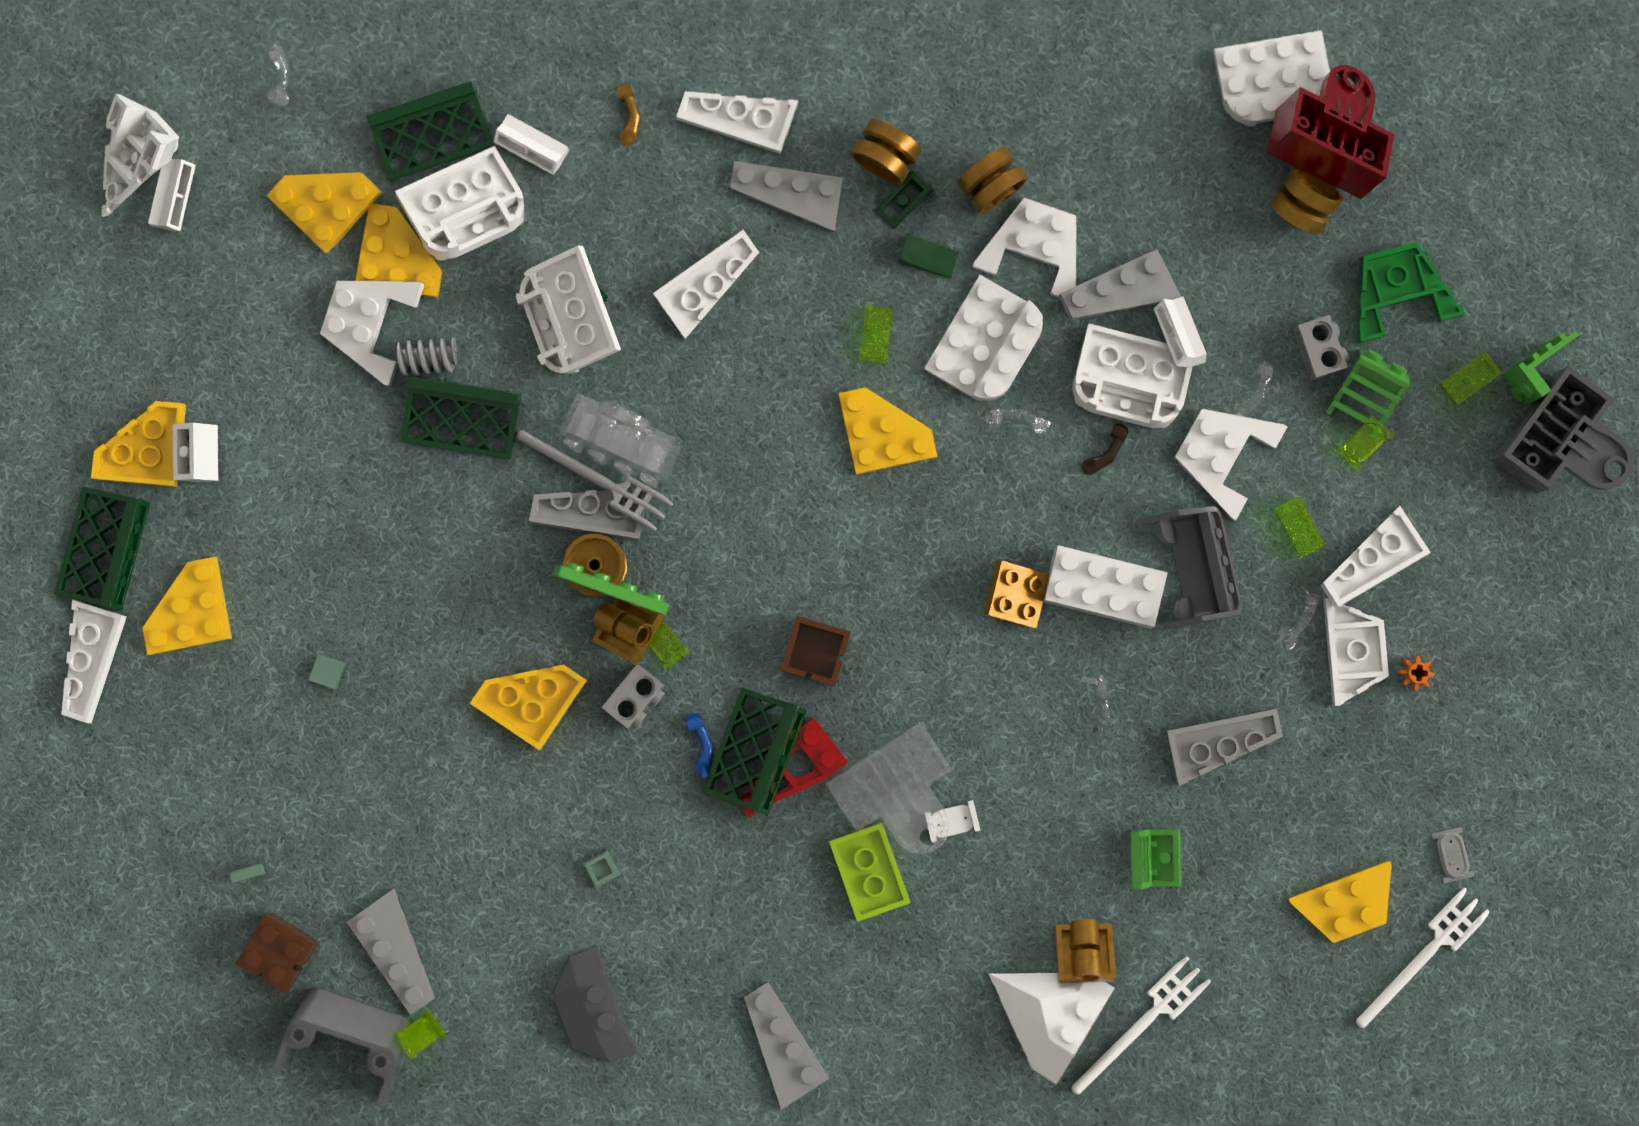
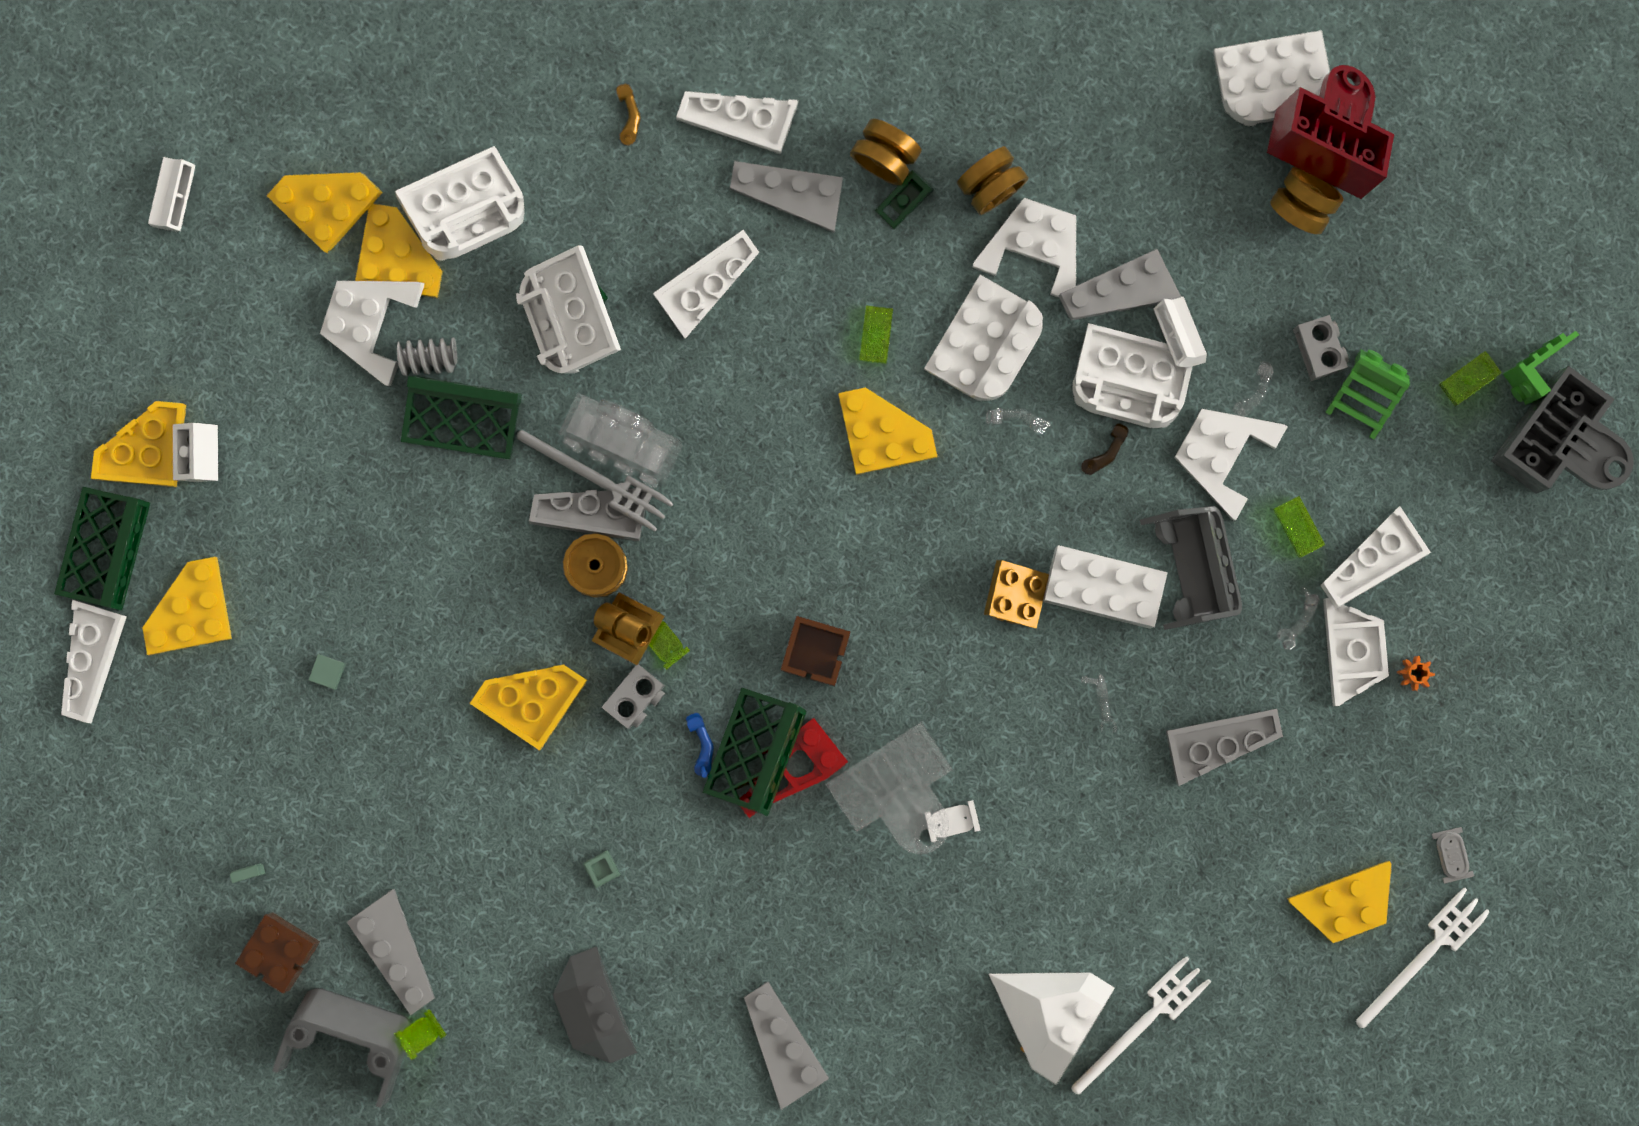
(137, 149): white wedge -> none
(278, 94): clear piece -> none
(421, 108): dark green fence -> none
(530, 144): white piece -> none
(601, 583): bright green wing -> none
(869, 872): lime plate -> none
(928, 256): dark green slope -> none
(1085, 952): pearl gold plate -> none
(1155, 858): bright green plate -> none
(1364, 442): clear neon green piece -> none
(1395, 278): green wing -> none

